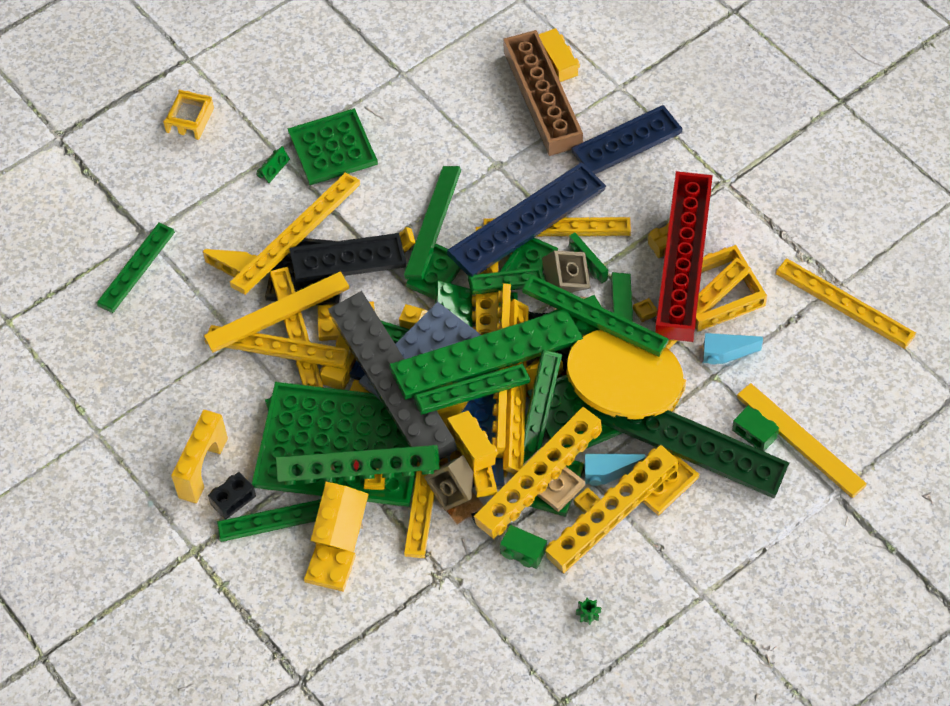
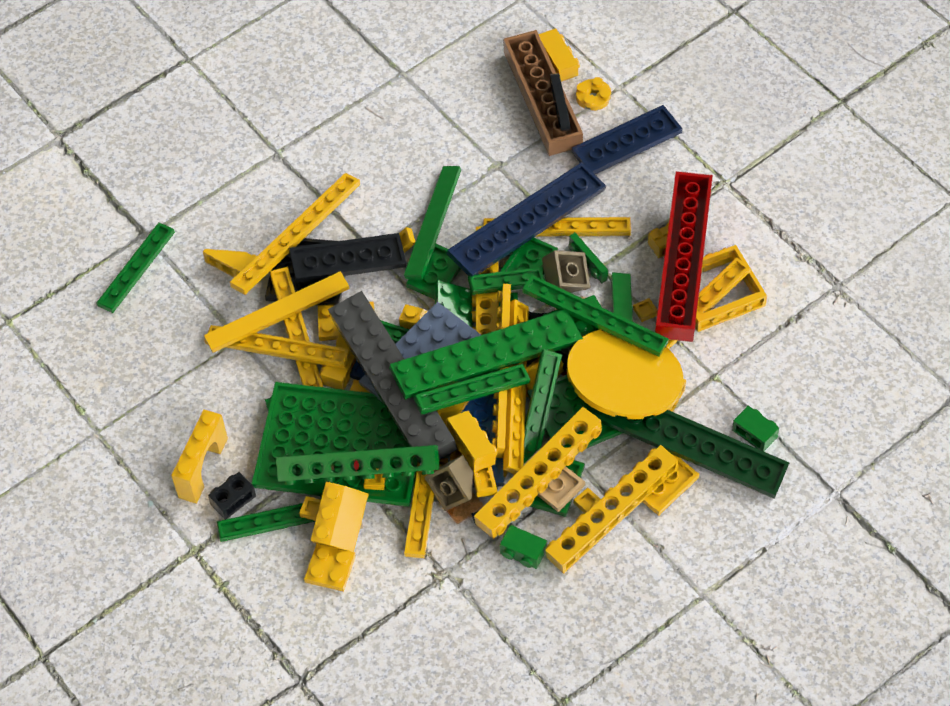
(189, 112): yellow window -> none
(274, 164): green hinge -> none
(310, 508): none -> yellow plate
(332, 146): green plate -> none
(559, 101): none -> black beam
(588, 616): green gear -> none
(596, 86): none -> yellow plate
(609, 467): medium azure slope -> none
(725, 347): medium azure slope -> none
(803, 441): yellow tile -> none
(846, 303): yellow tile -> none

